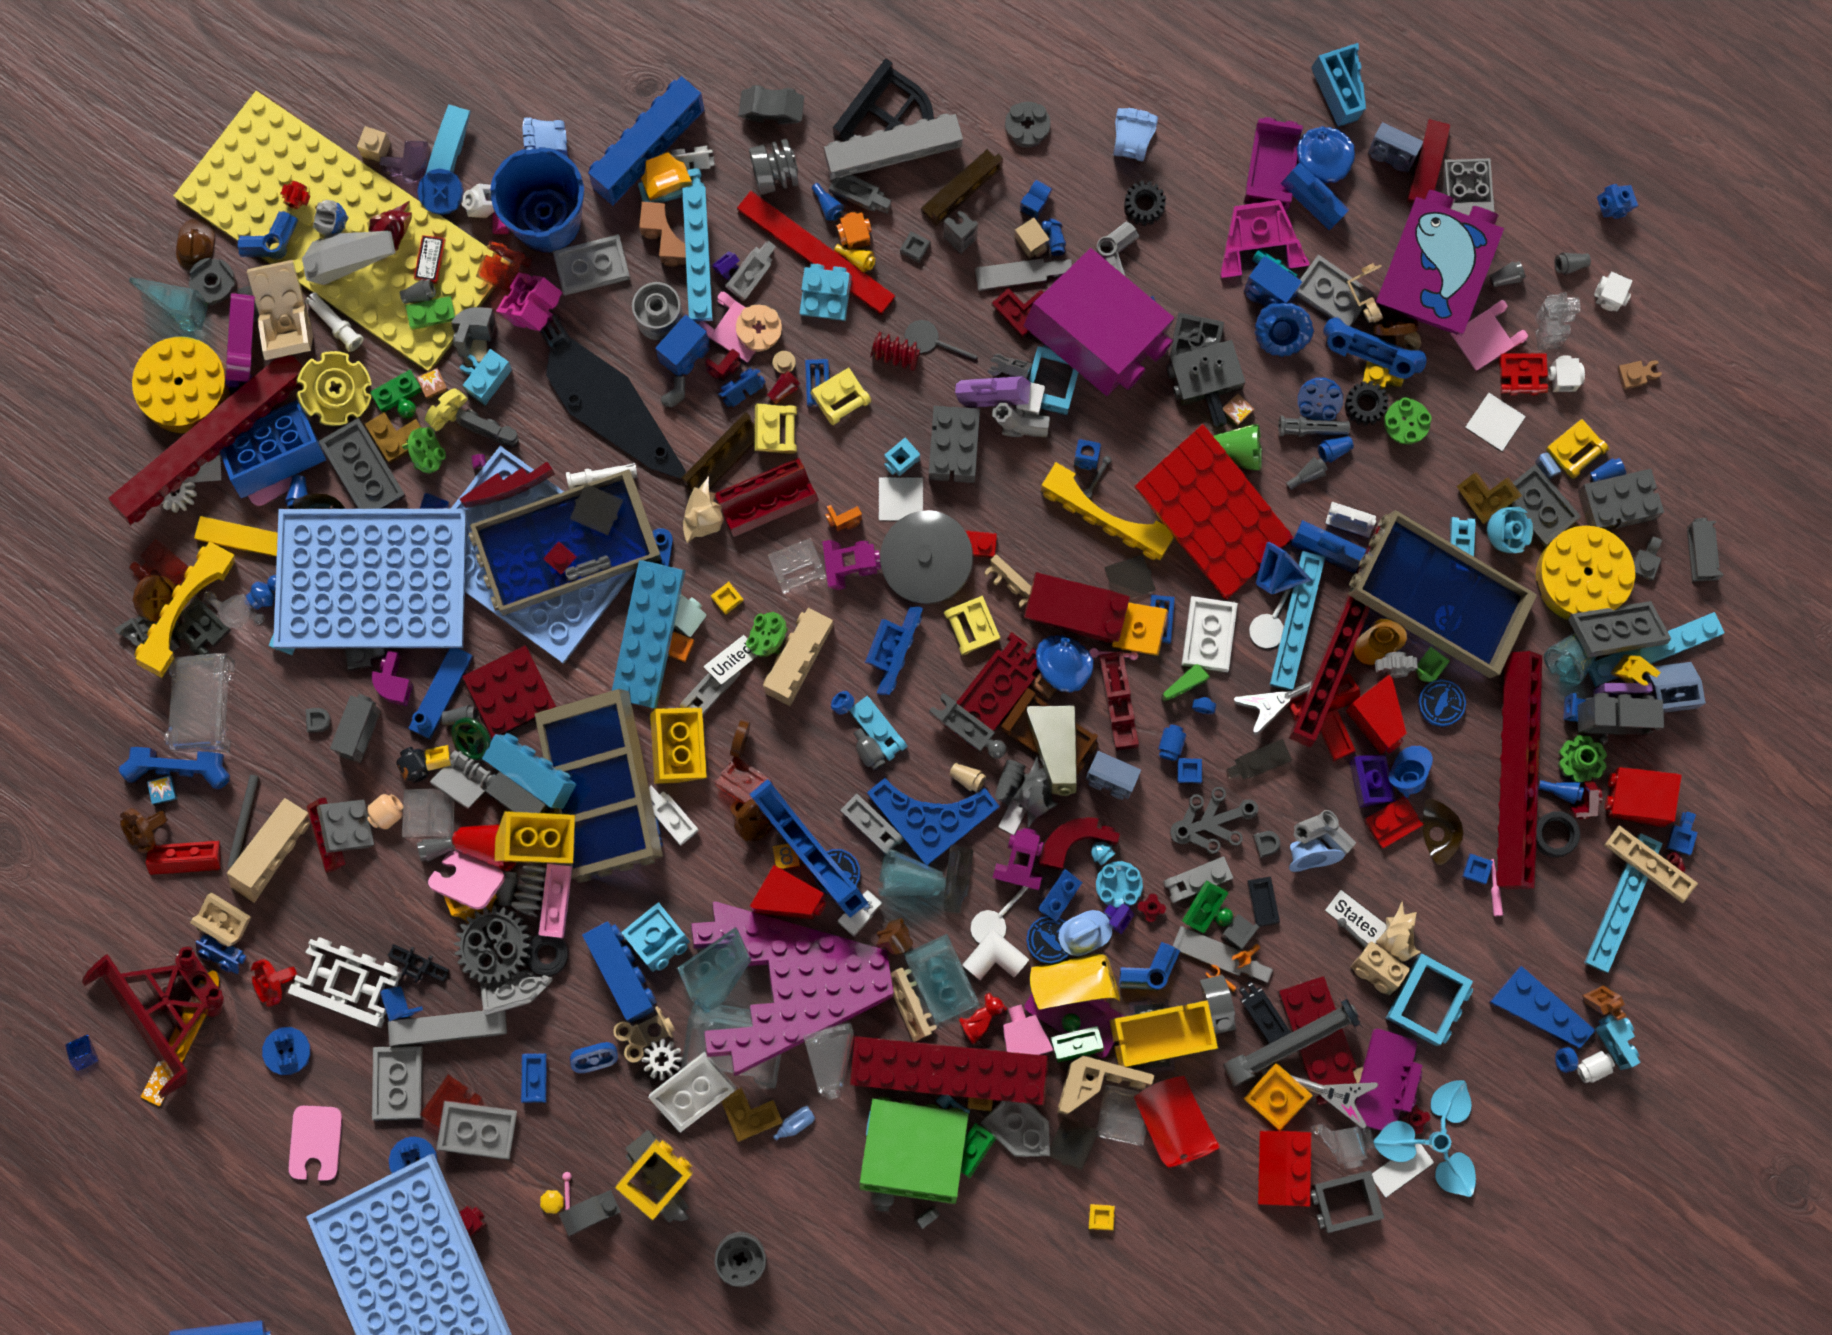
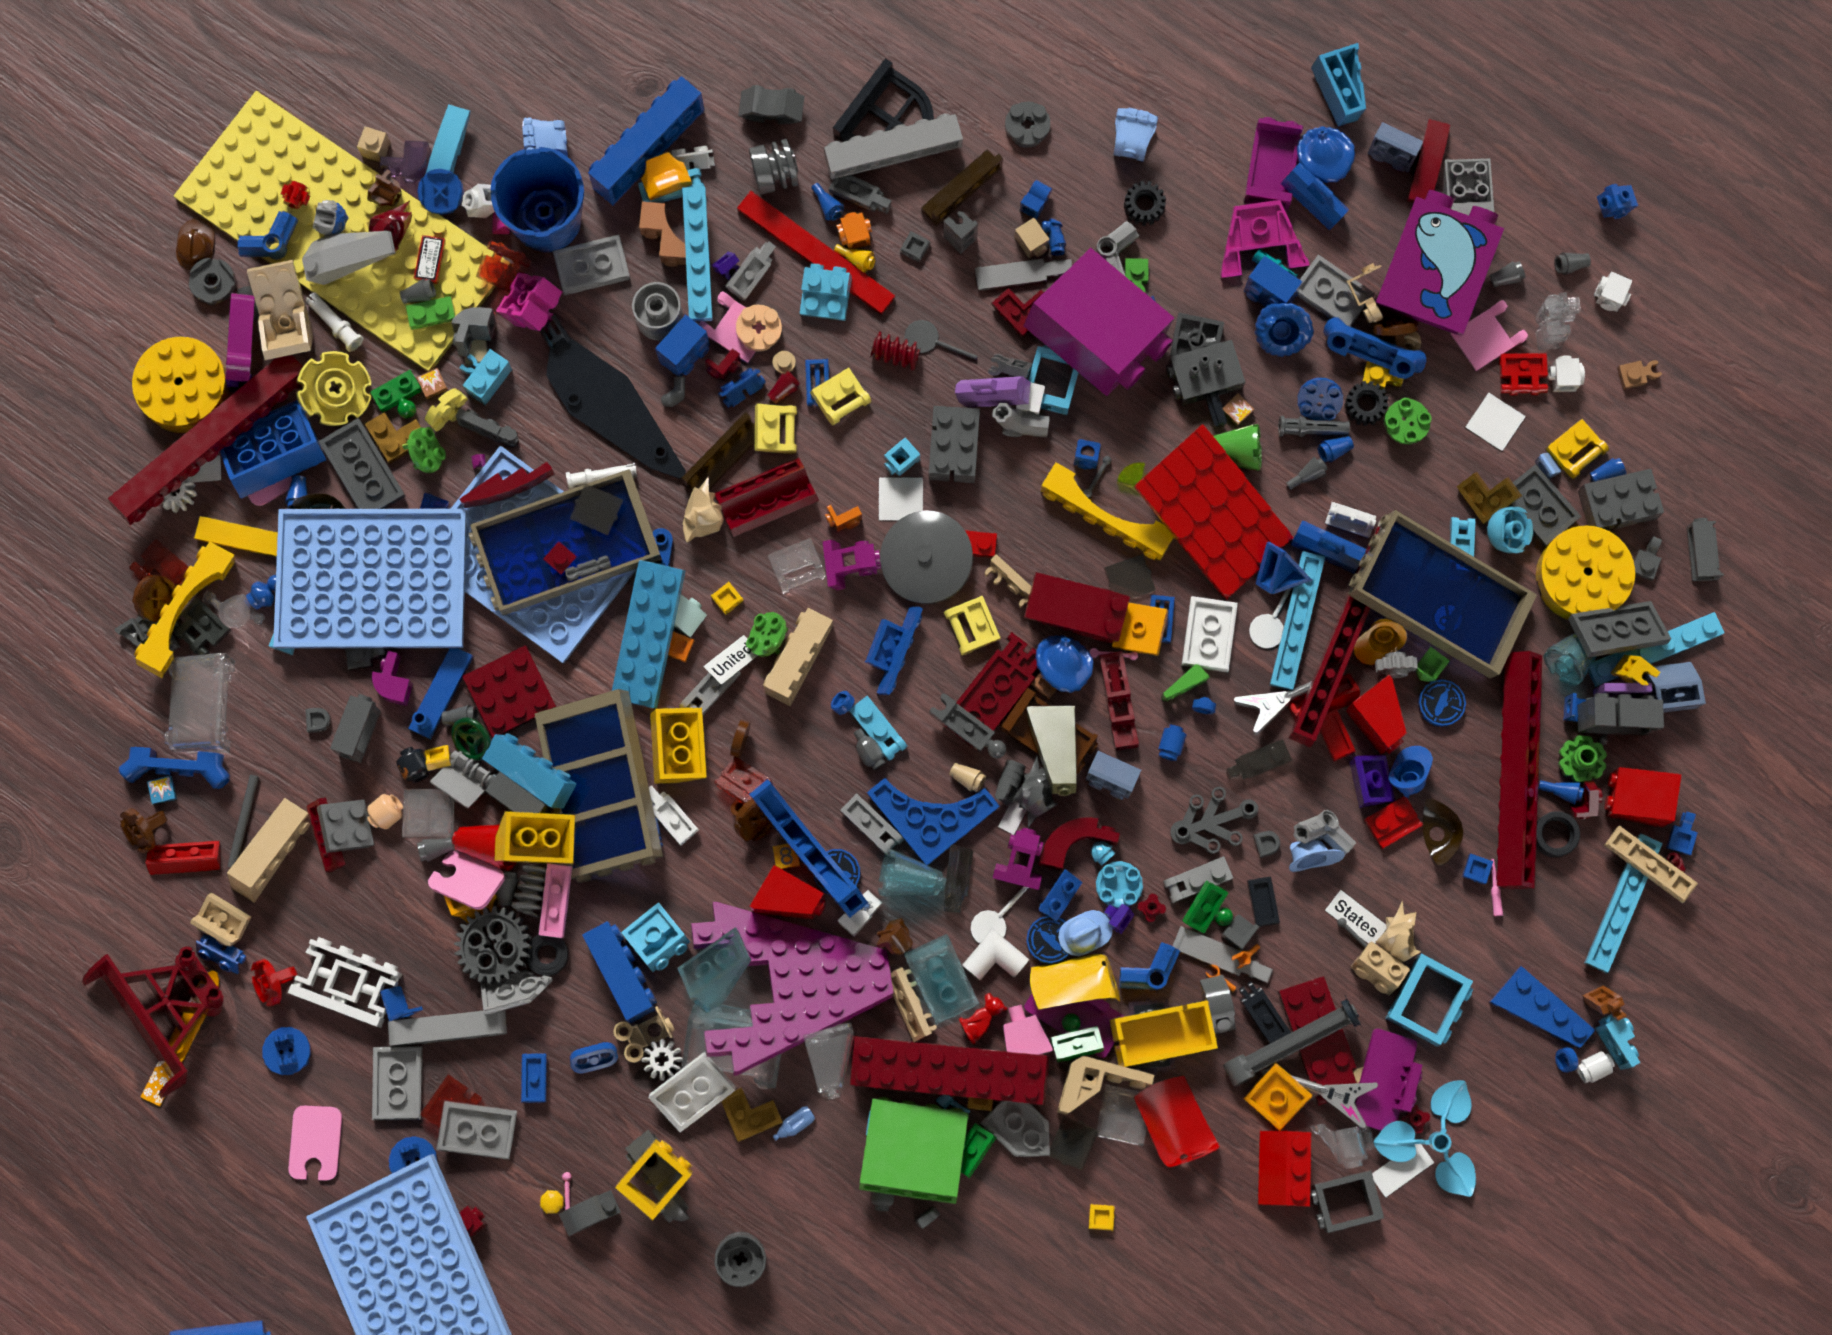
(81, 1052): clear blue slope -> none
(179, 304): clear light blue slope -> none
(385, 190): none -> reddish brown piece
(424, 968): black piece -> none
(1132, 473): none -> clear neon green tile
(1137, 271): none -> bright green plate
(1189, 770): blue plate -> none

